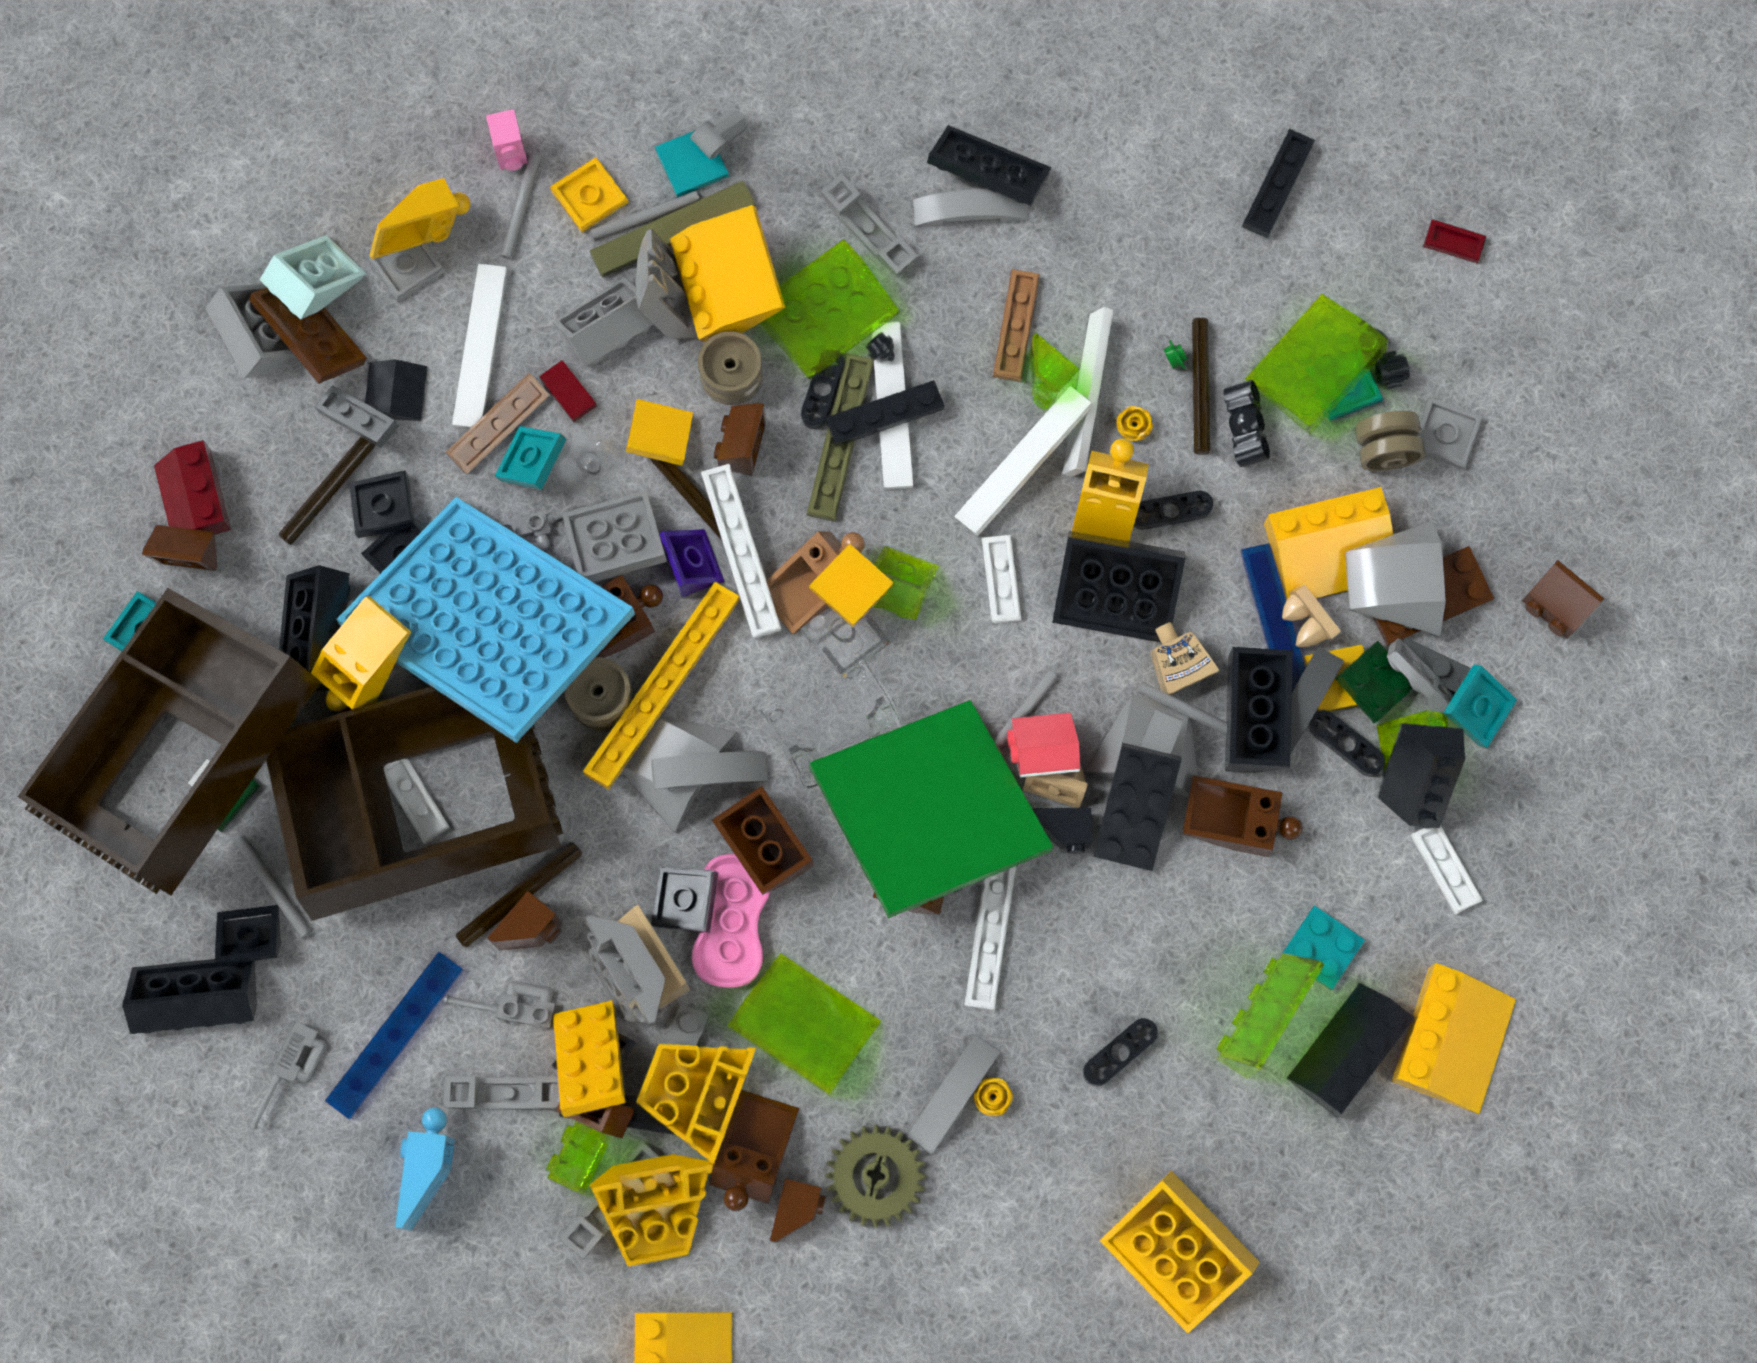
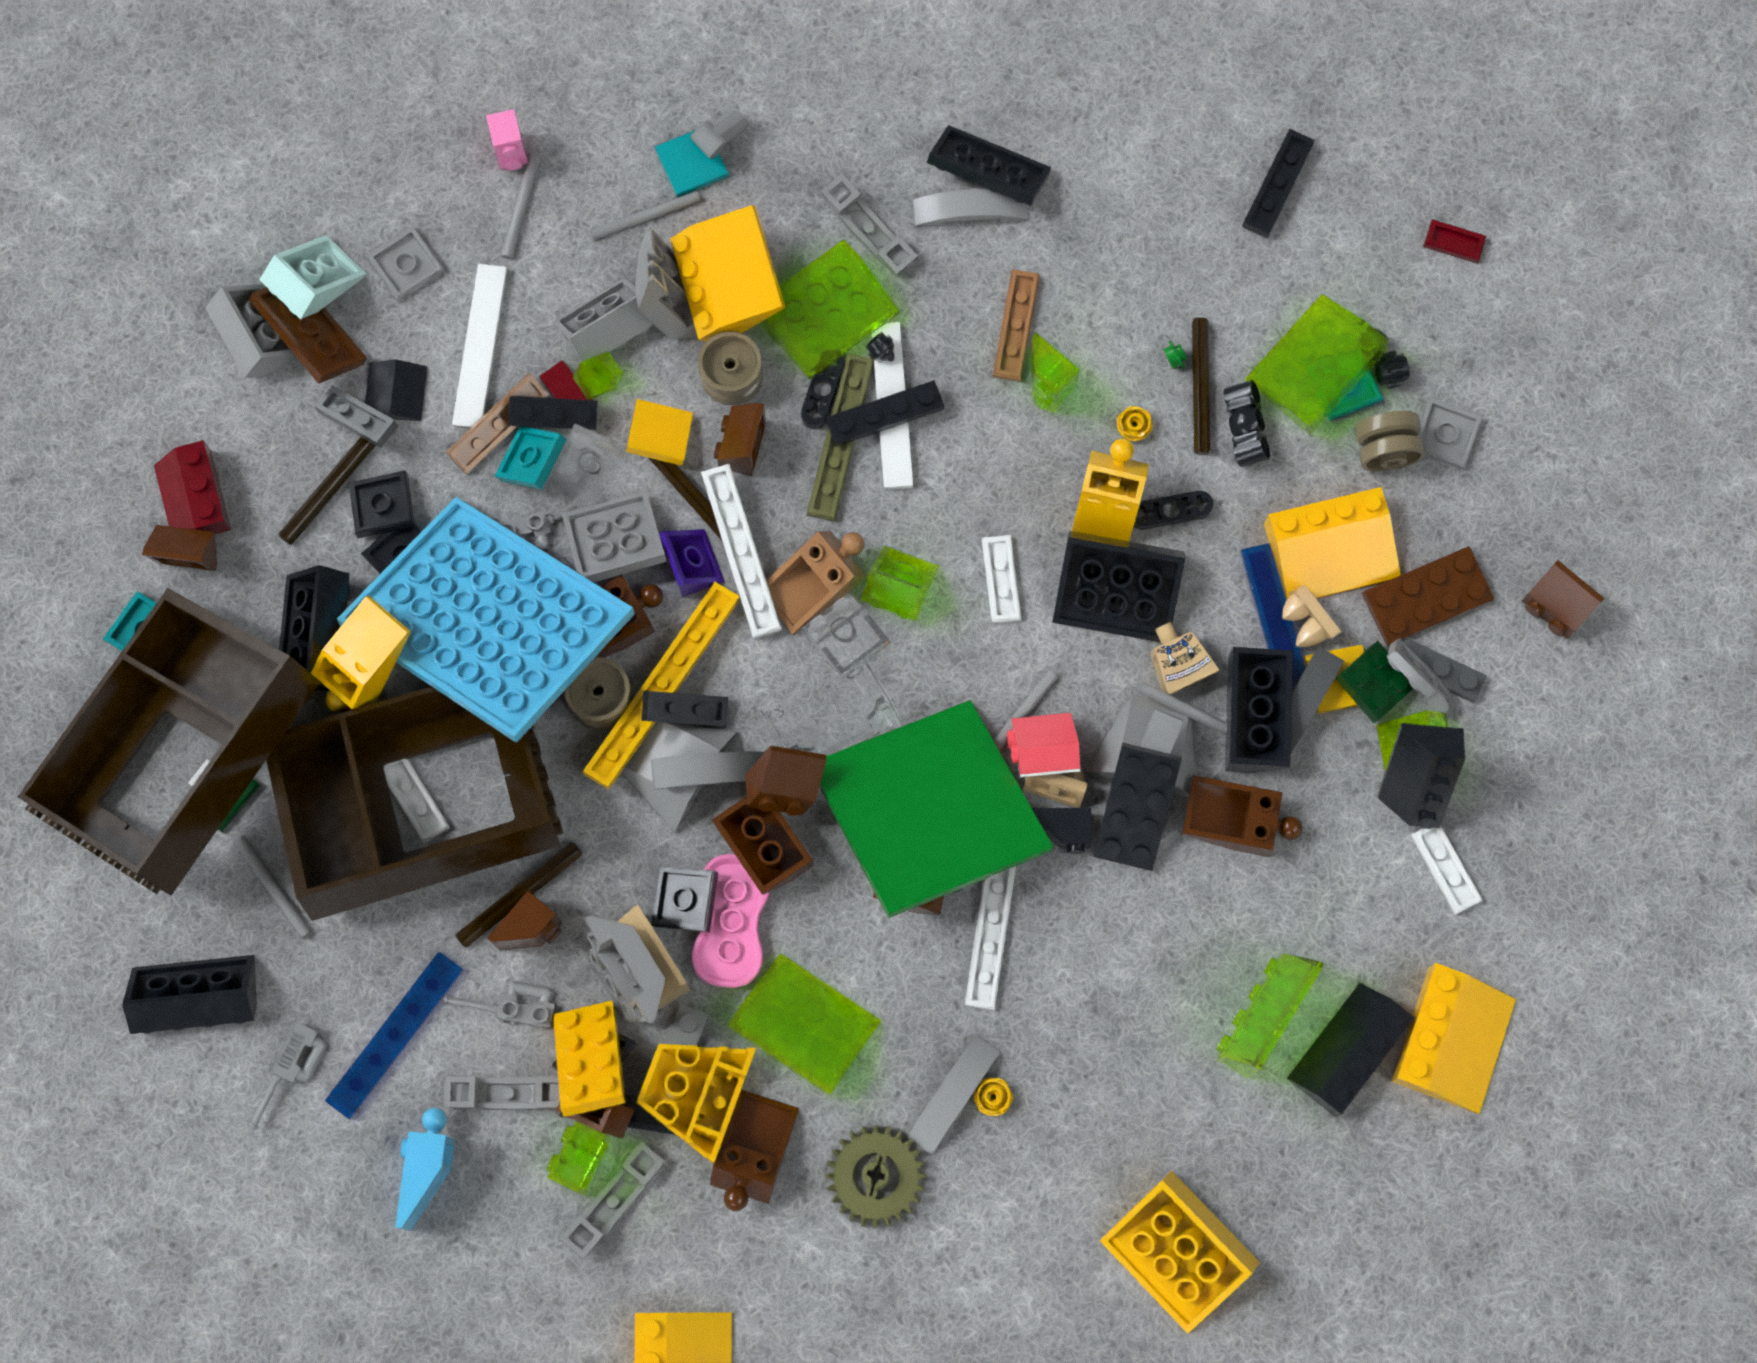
(248, 937): black slope -> none
(419, 218): yellow slope -> none
(552, 412): none -> black plate
(588, 194): yellow tile -> none
(598, 375): none -> clear neon green panel
(625, 249): olive tile -> none
(653, 1205): yellow wedge -> none
(684, 708): none -> black plate
(785, 780): none -> reddish brown slope
(796, 1208): reddish brown slope -> none
(851, 585): yellow tile -> none
(1023, 461): white tile -> none
(1088, 386): white tile -> none
(1142, 1043): black beam -> none
(1327, 941): teal plate -> none
(1369, 750): black beam -> none
(1399, 579): light grey wedge -> none
(1480, 705): teal plate -> none

